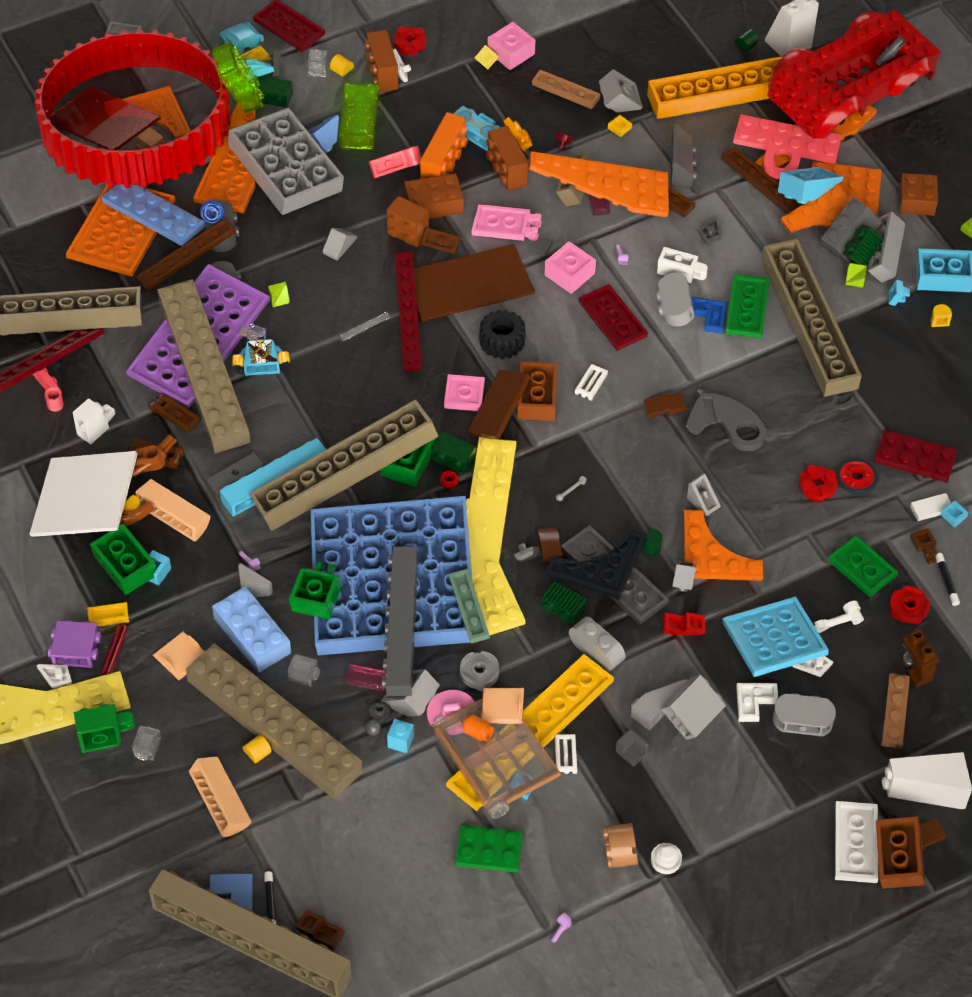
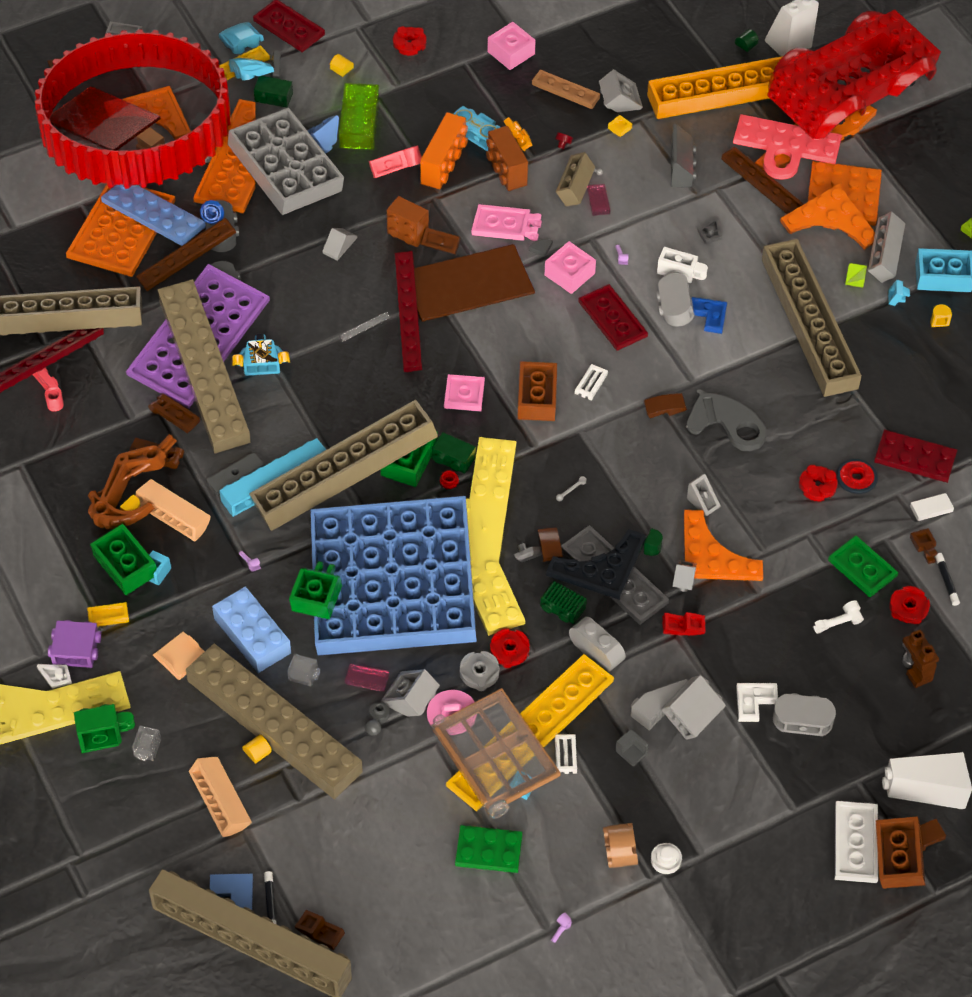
(84, 494): white piece -> none
(92, 420): white hinge -> none
(114, 649): dark red axle -> none
(238, 77): clear neon green brick -> none
(252, 331): clear plate -> none
(254, 582): light grey slope -> none
(278, 294): lime slope -> none
(317, 63): clear brick -> none
(381, 61): dark orange brick -> none
(400, 736): medium azure brick -> none
(401, 622): dark grey brick -> none
(402, 69): white piece -> none
(437, 194): dark orange brick -> none
(469, 606): sand green plate -> none
(477, 727): orange brick -> none
(486, 57): light yellow plate -> none
(499, 404): reddish brown tile -> none
(500, 345): black tyre -> none
(503, 705): light nougat piece -> none
(513, 657): none -> red plate
(633, 187): orange wing -> none
(679, 203): reddish brown plate -> none
(747, 306): green plate -> none
(775, 636): medium azure plate -> none
(807, 183): medium azure slope -> none
(816, 666): white piece -> none
(844, 227): dark grey slope -> none
(862, 245): dark green brick -> none
(890, 51): dark grey pin -> none
(895, 711): medium nougat plate -> none
(918, 194): dark orange brick -> none
(954, 513): medium azure tile -> none

